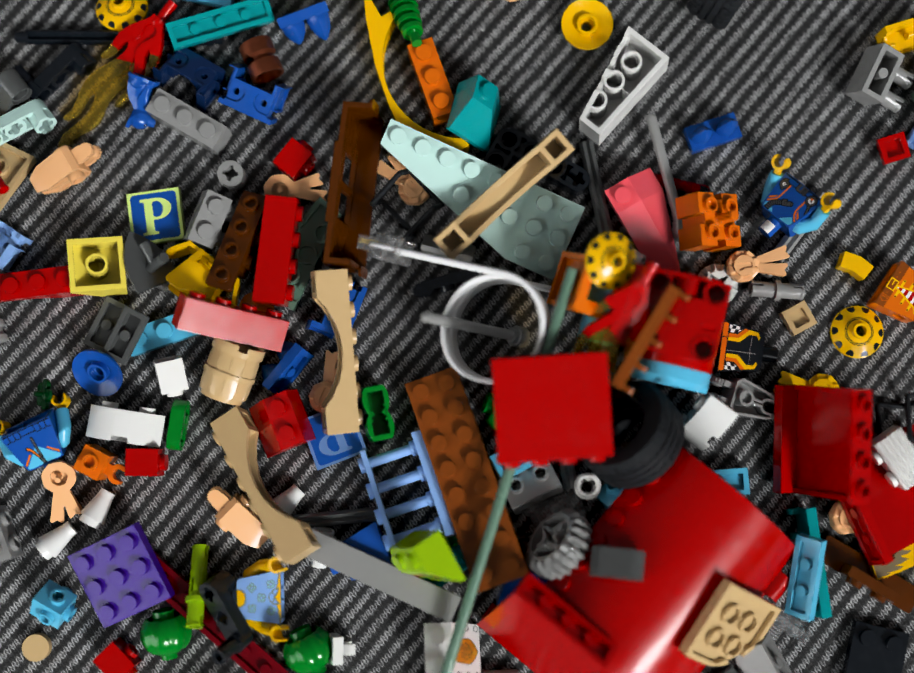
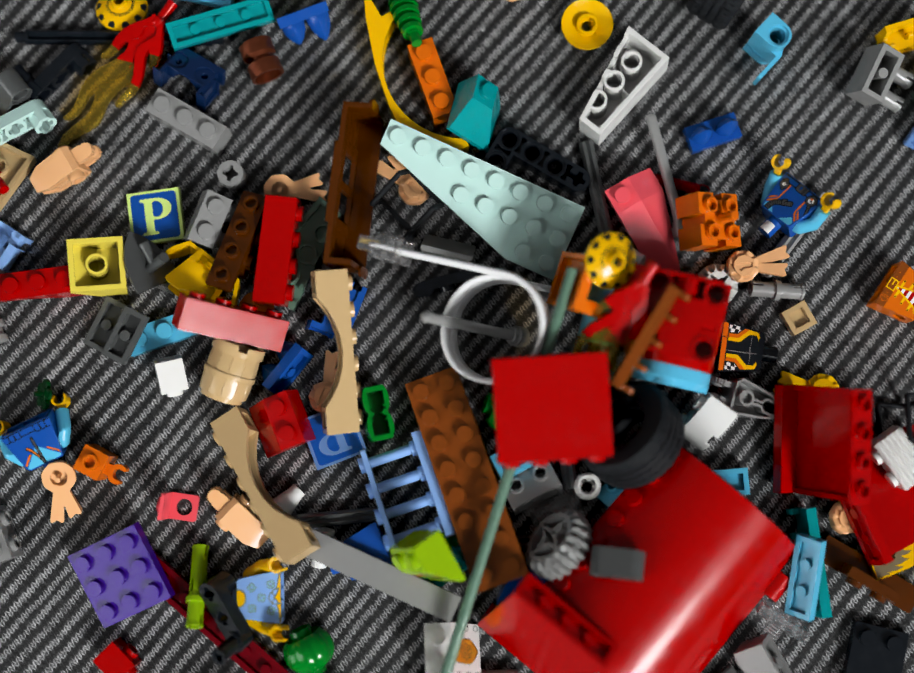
(36, 647): tan tile -> none
(54, 604): medium azure brick -> none
(55, 540): white cone -> none
(97, 372): blue dish -> none
(97, 509): white cone -> none
(125, 425): white brick -> none
(140, 93): blue animal -> none
(145, 462): red brick -> none
(165, 633): green plant -> none
(168, 502): none -> coral bracket
(178, 425): green beam -> none
(252, 99): blue piece -> none
(295, 159): red brick -> none
(340, 648): white tile -> none
(503, 193): tan arch -> none
(729, 625): tan plate -> none
(768, 43): none -> medium azure piece
(844, 333): yellow dish -> none
(854, 265): yellow piece -> none
(893, 148): red plate -> none

